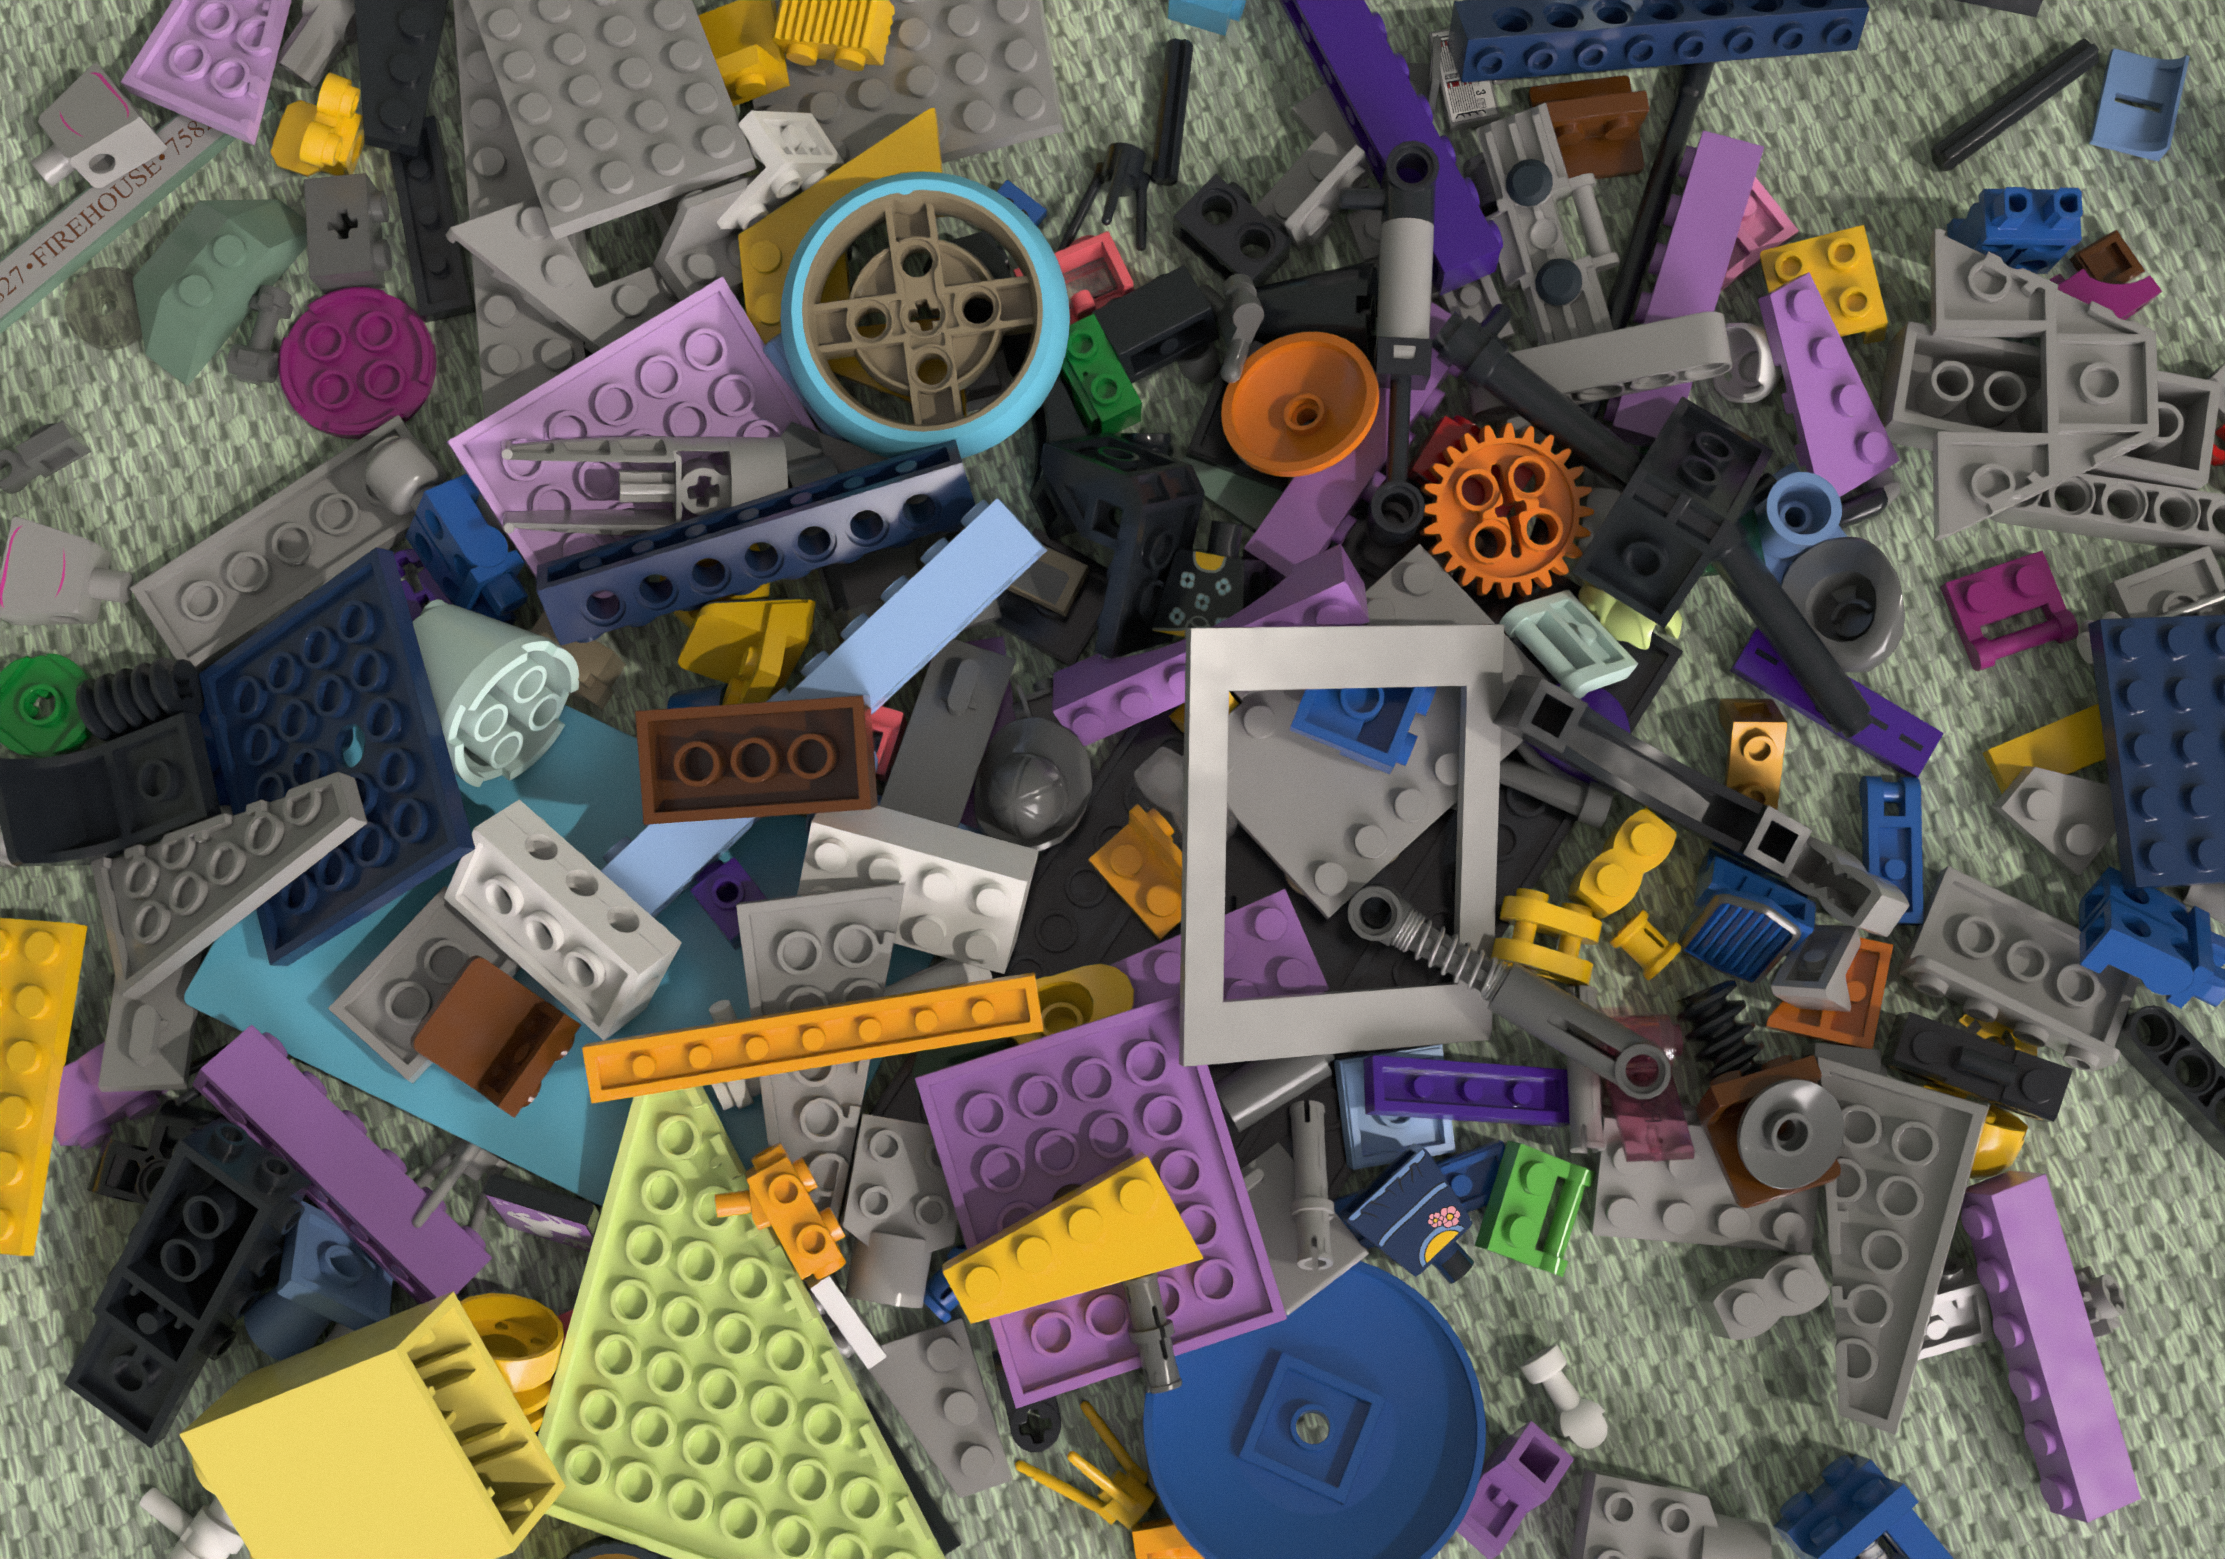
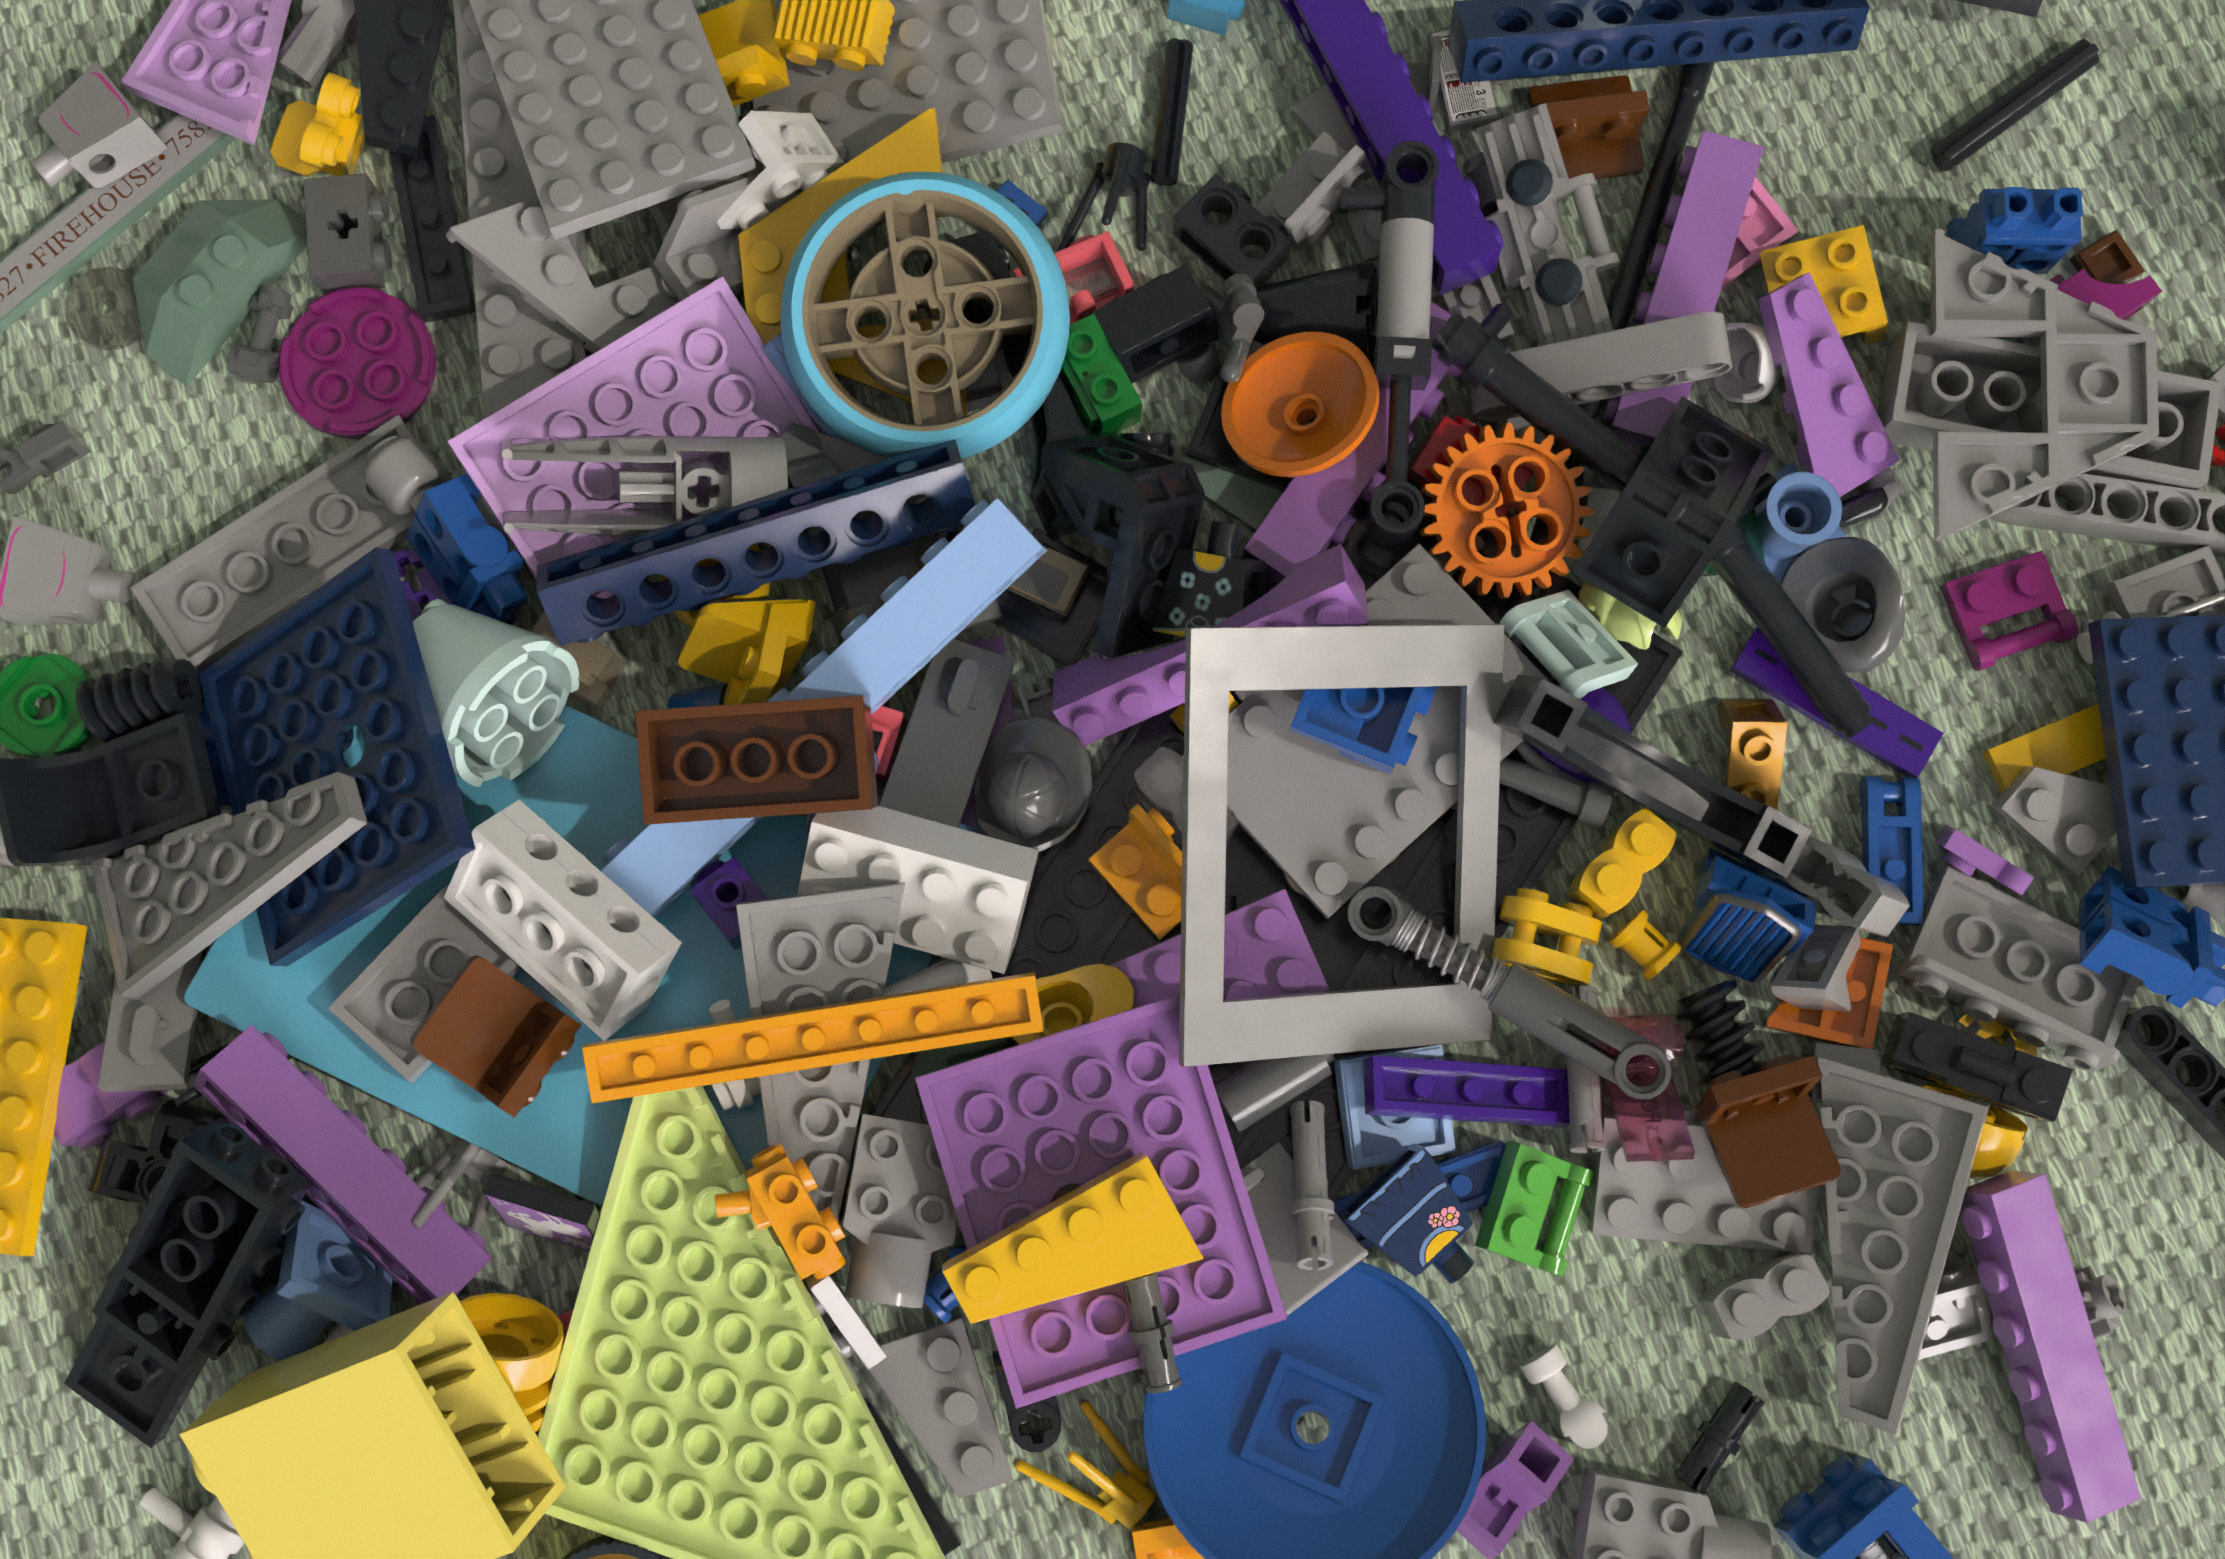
(1719, 1438): none -> black pin
(1807, 1144): dark grey dish -> none
(1968, 855): none -> medium lavender plate
(2145, 82): medium blue piece -> none

